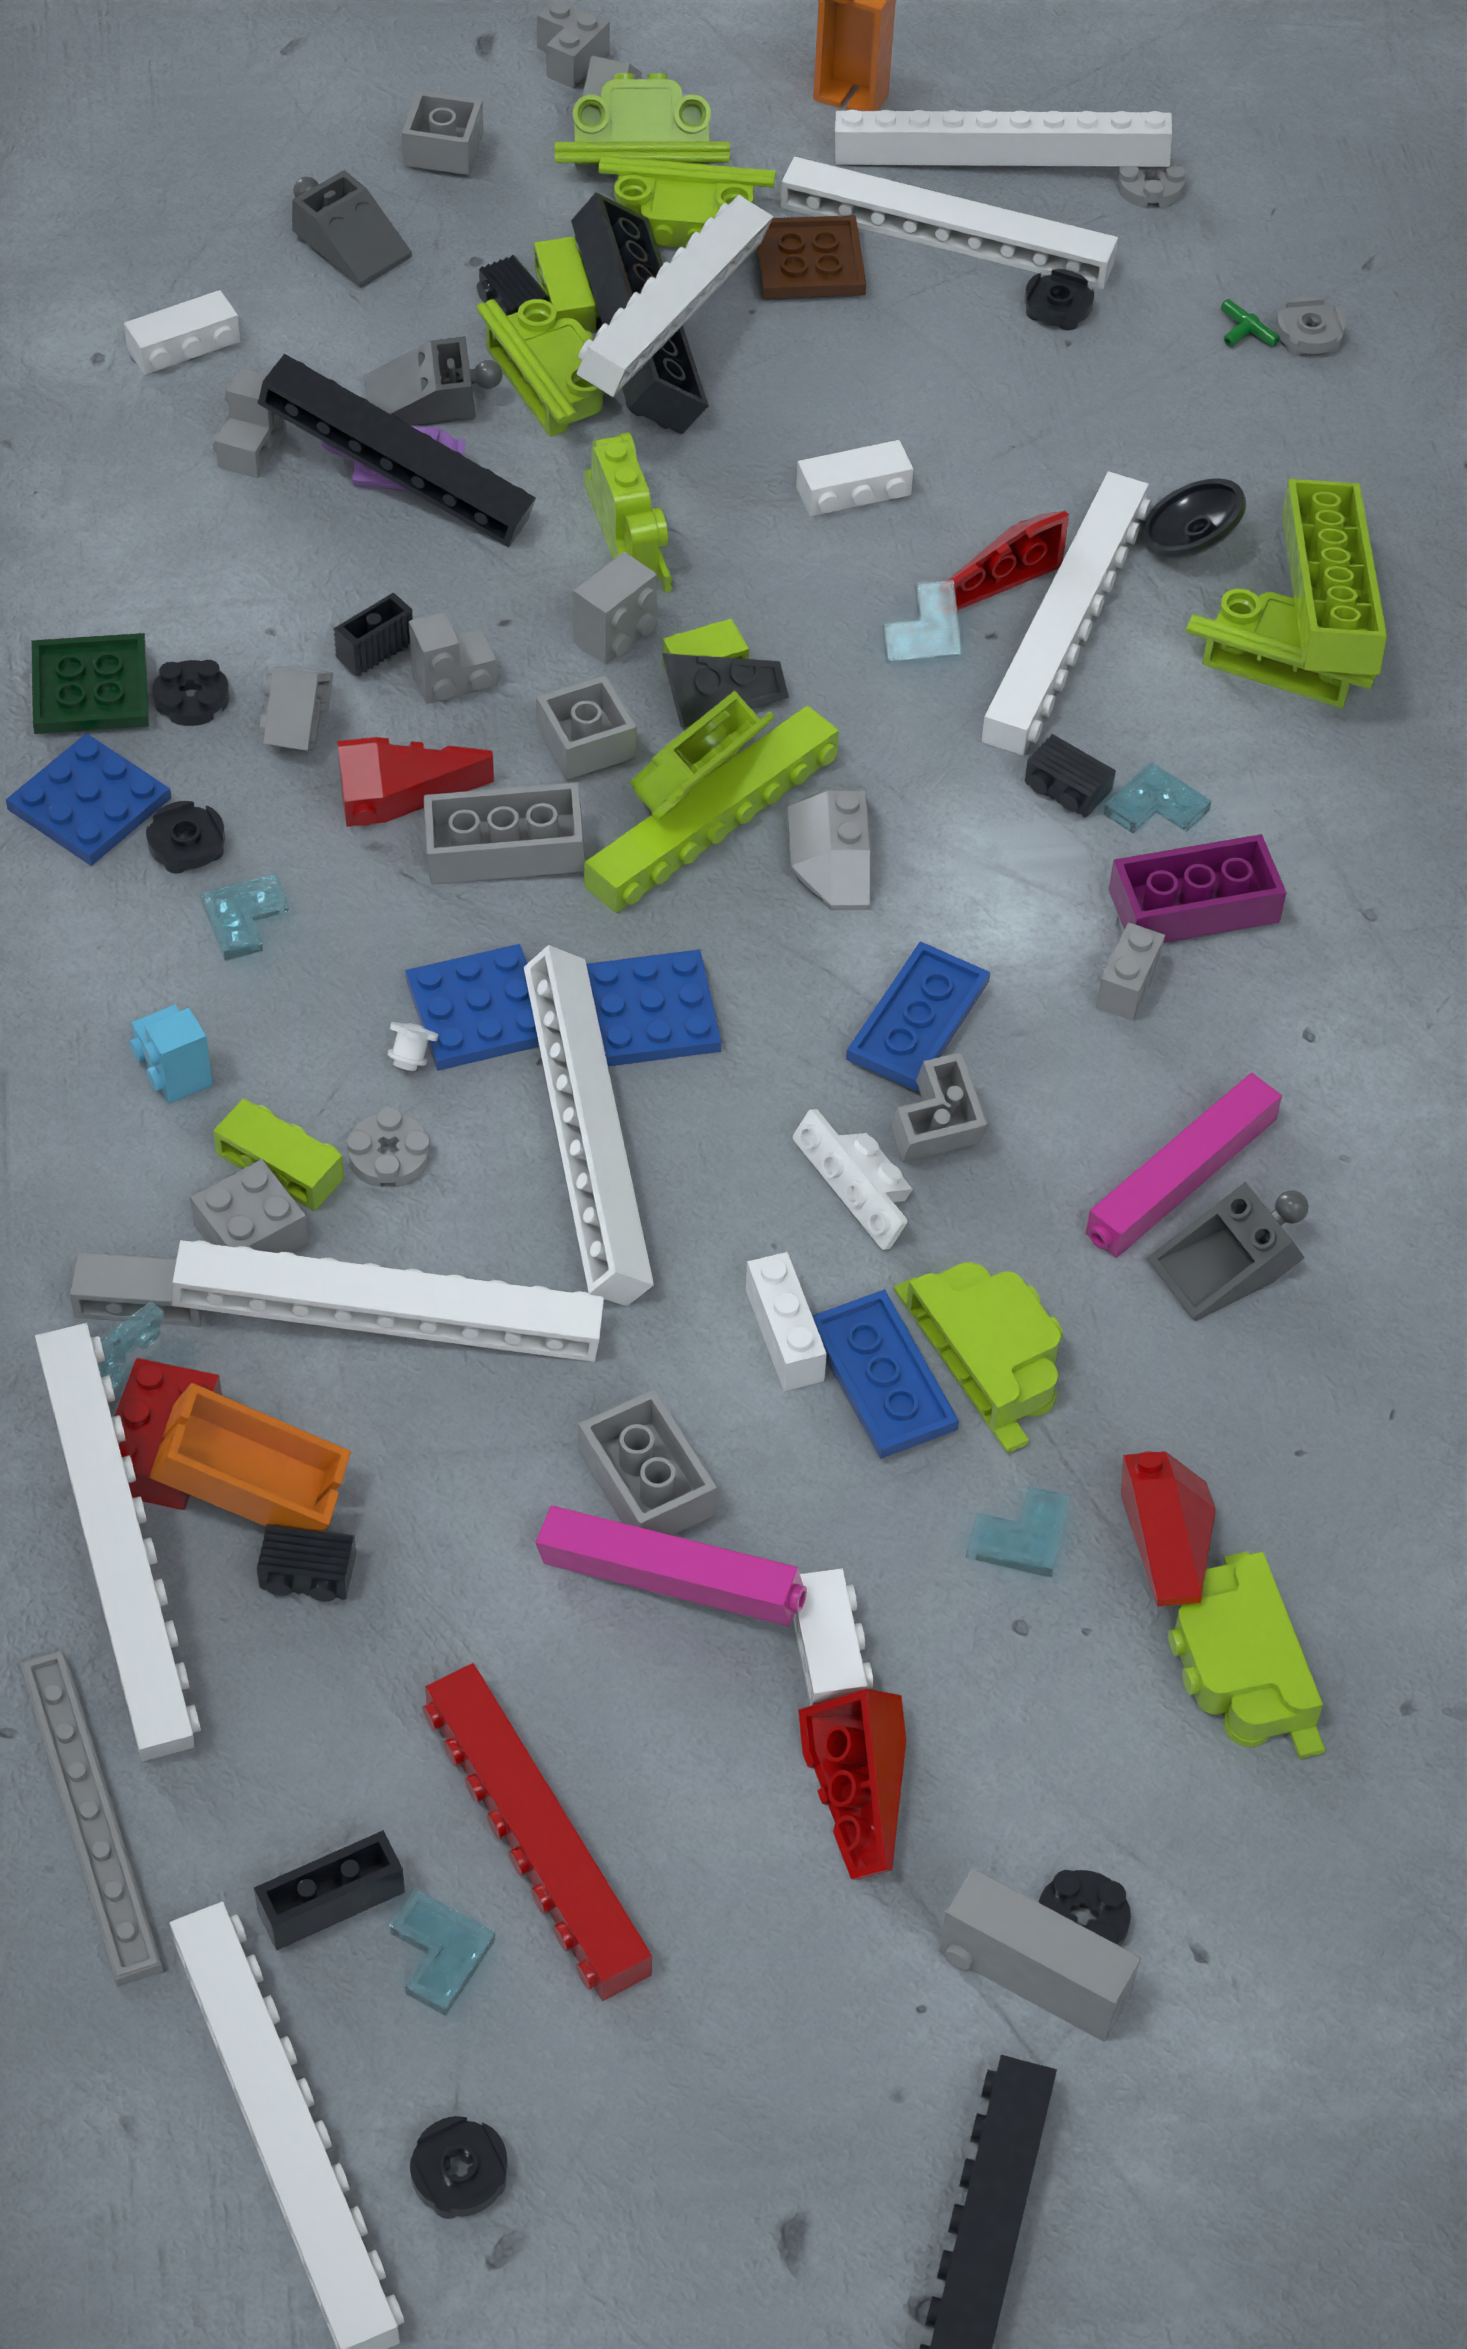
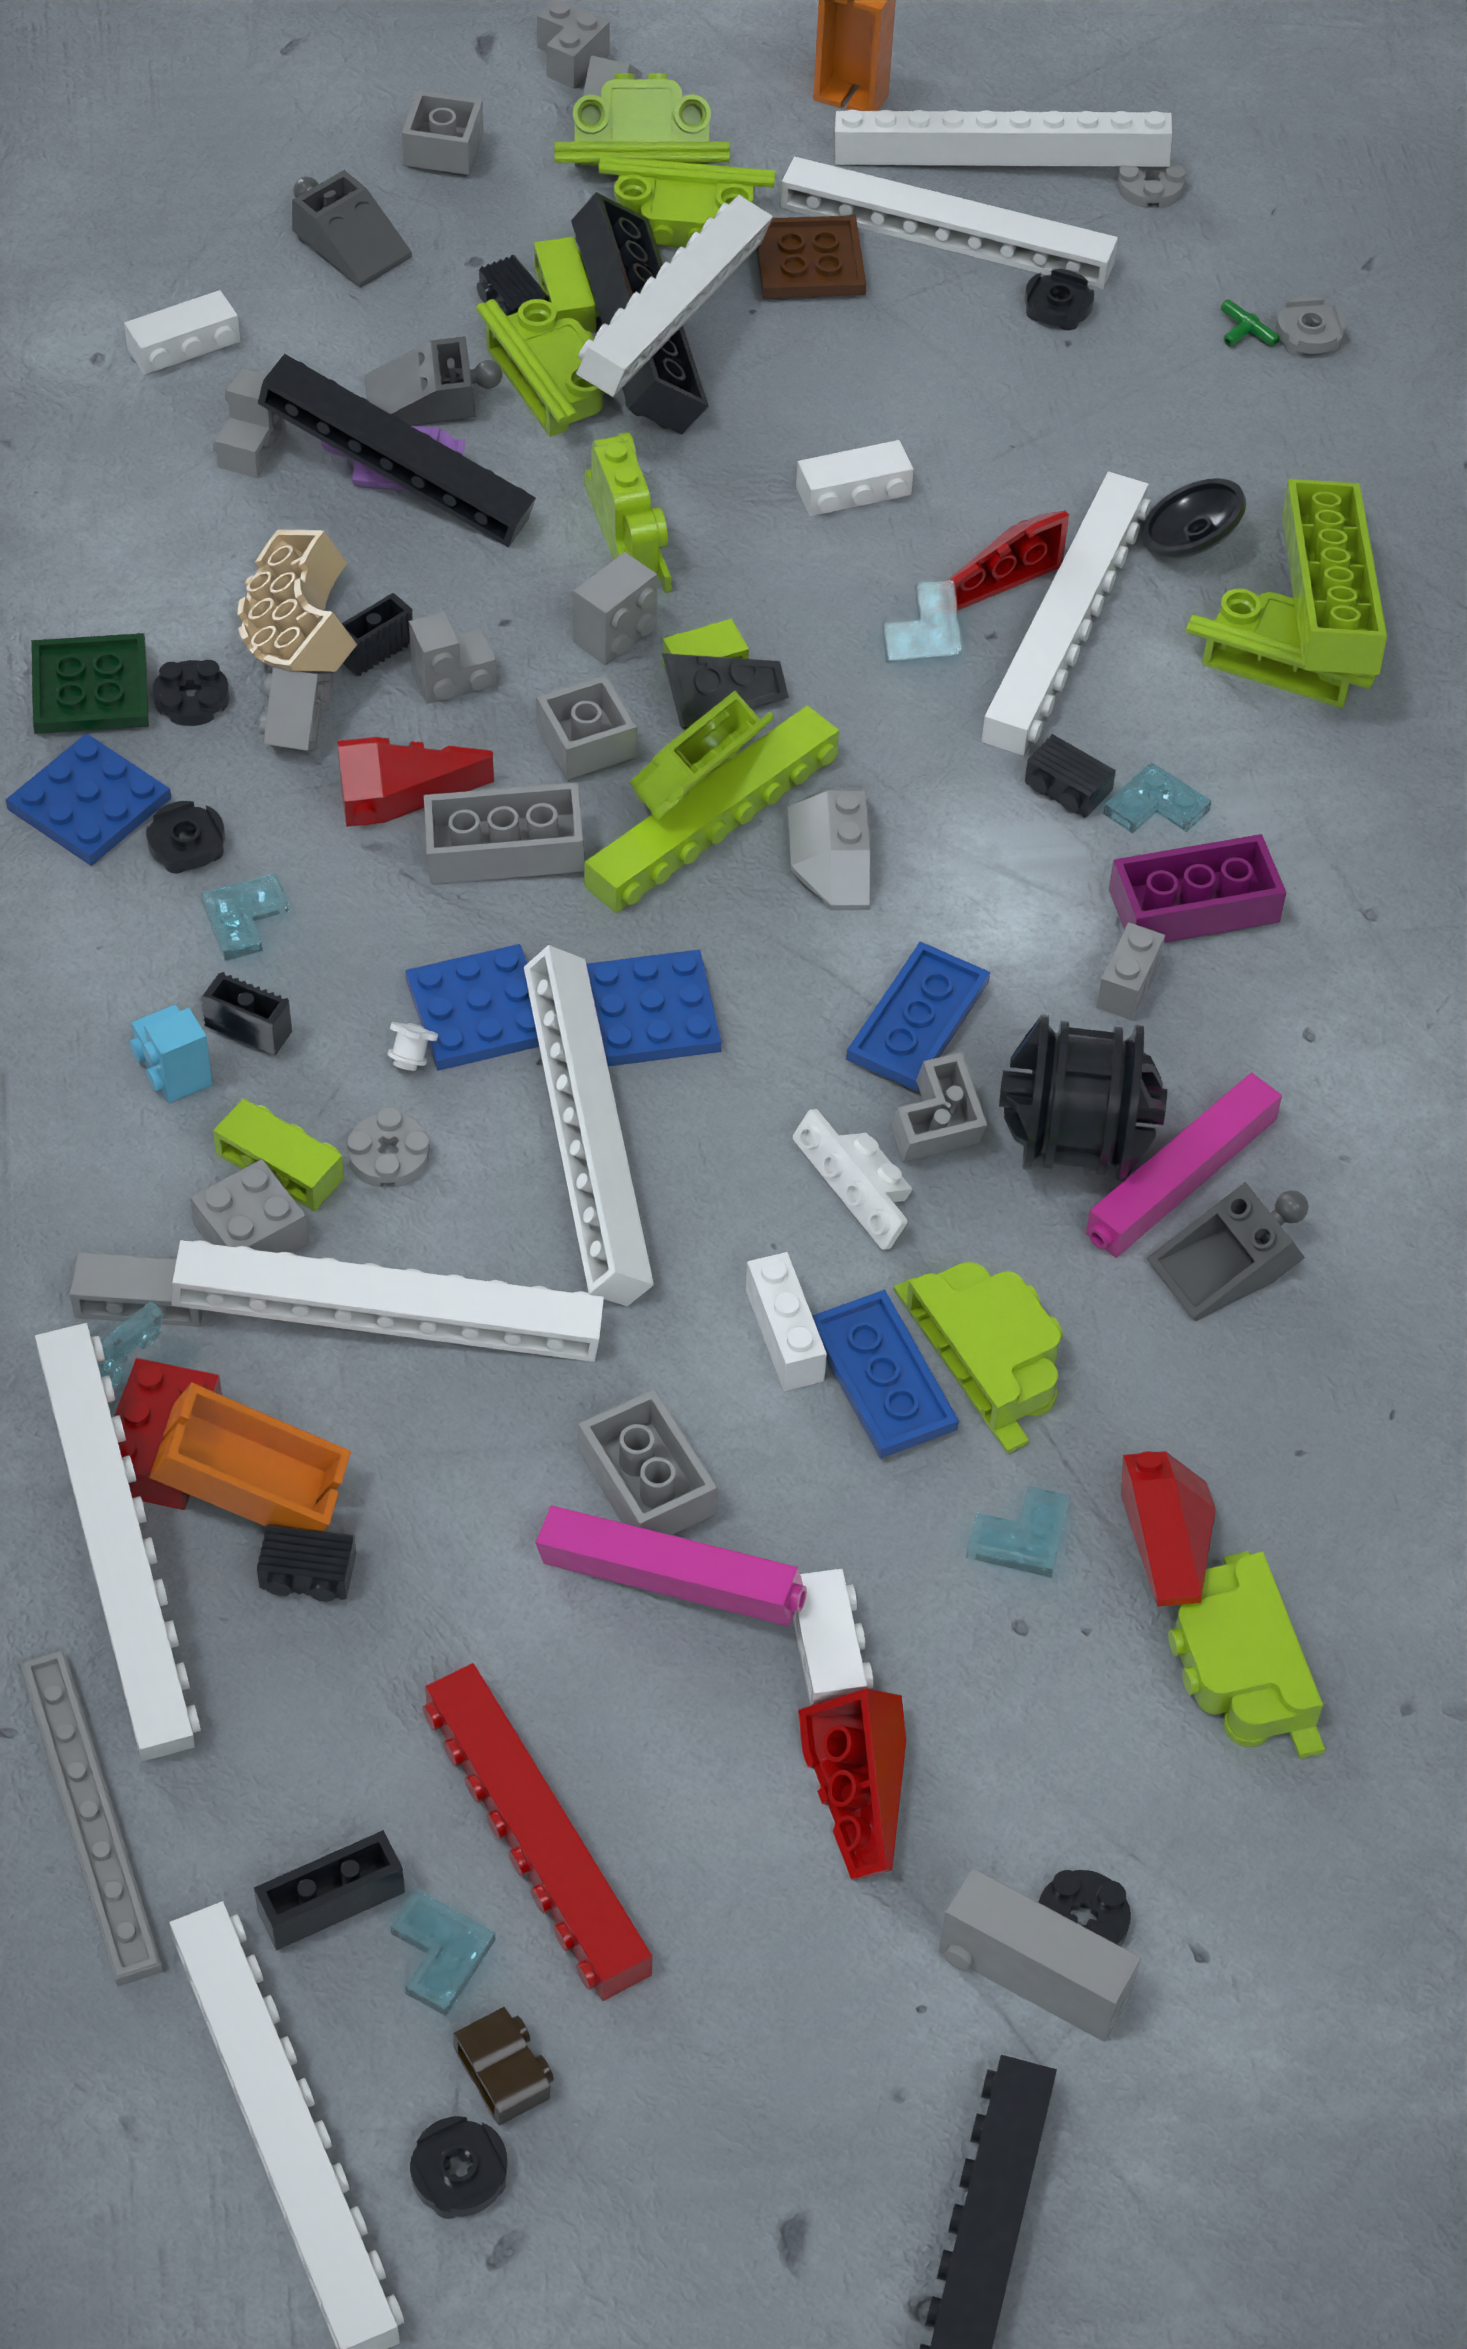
(247, 1013): none -> black brick
(286, 604): none -> tan brick
(503, 2065): none -> dark brown brick
(1083, 1097): none -> black wheel

